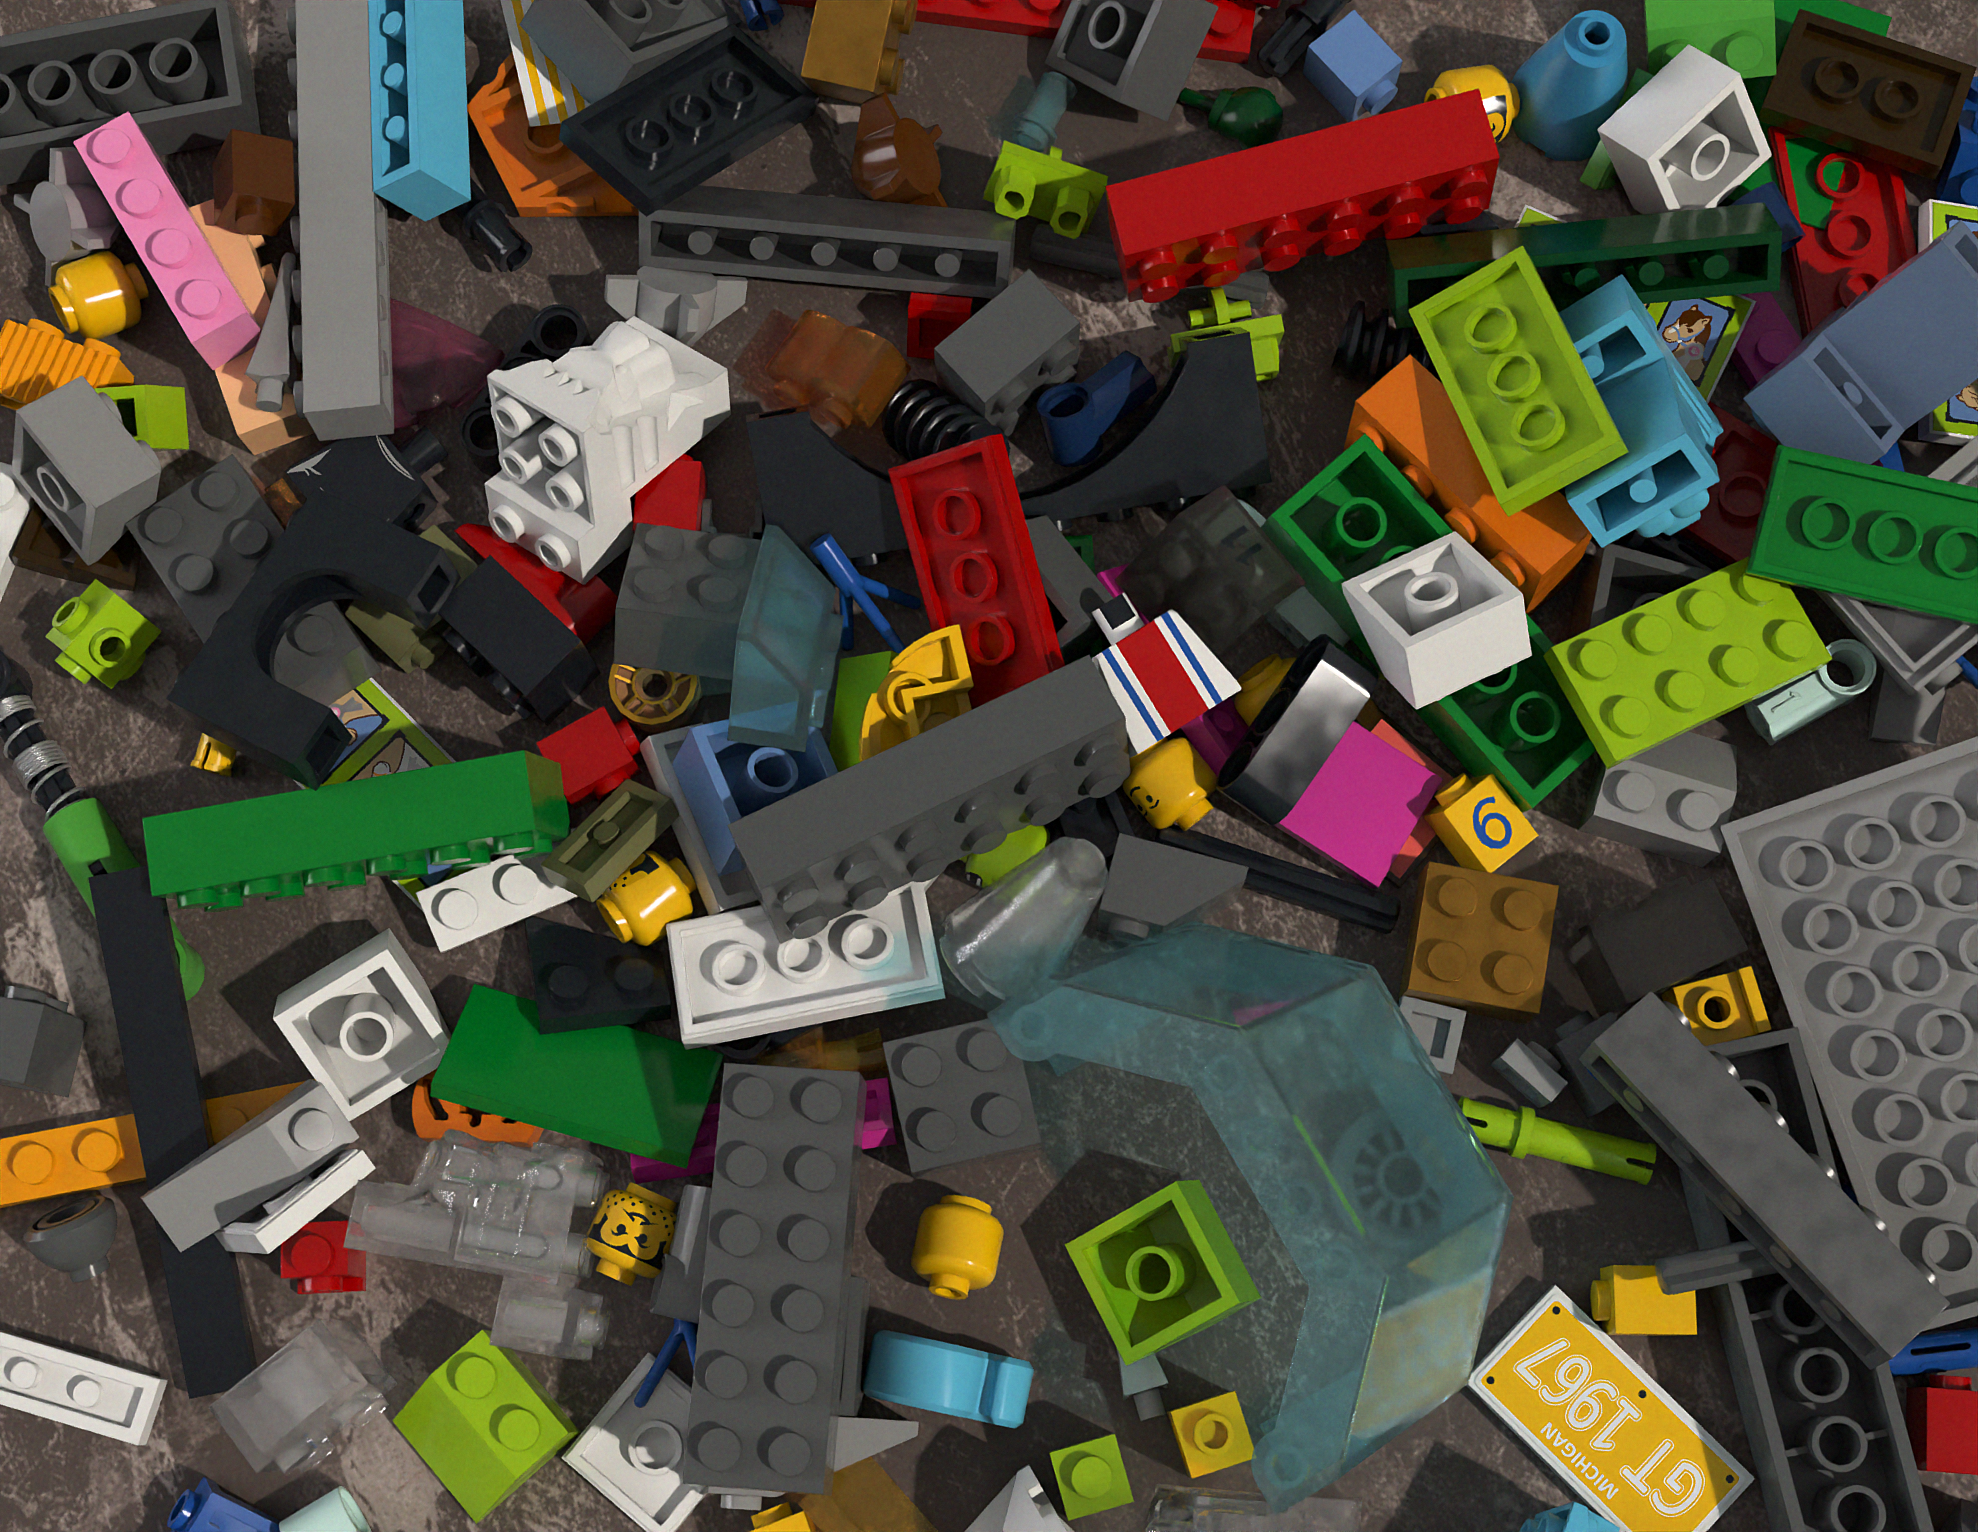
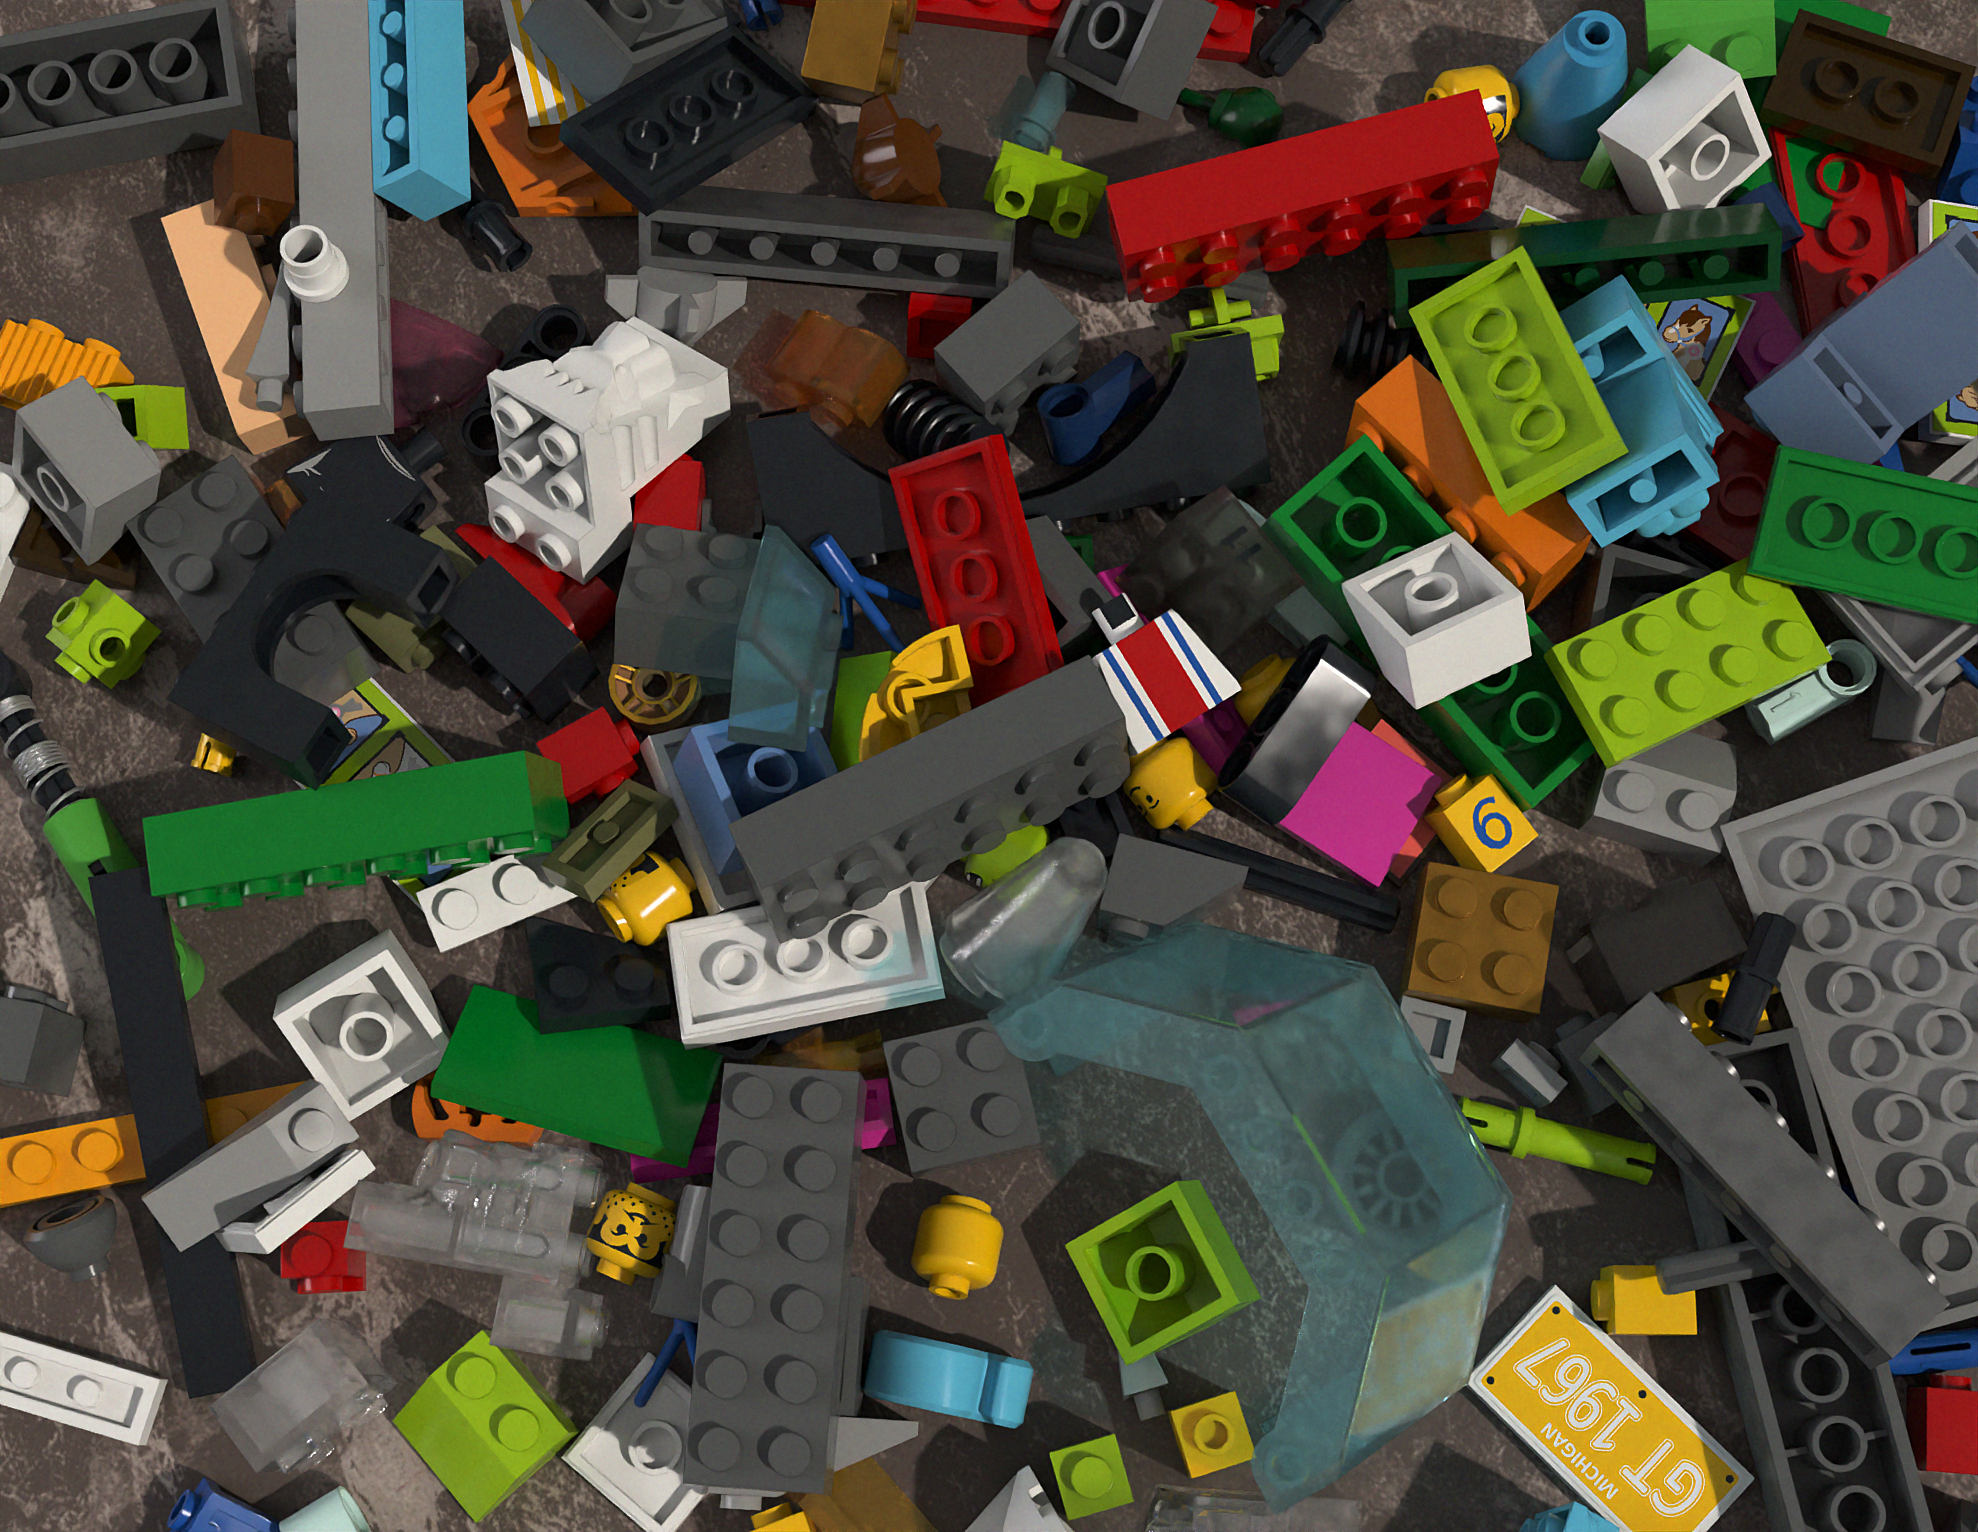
(68, 213): light grey piece -> none
(98, 295): yellow head -> none
(169, 240): bright pink brick -> none
(316, 279): none -> white piece
(1353, 68): medium blue brick -> none
(1754, 978): none -> black axle

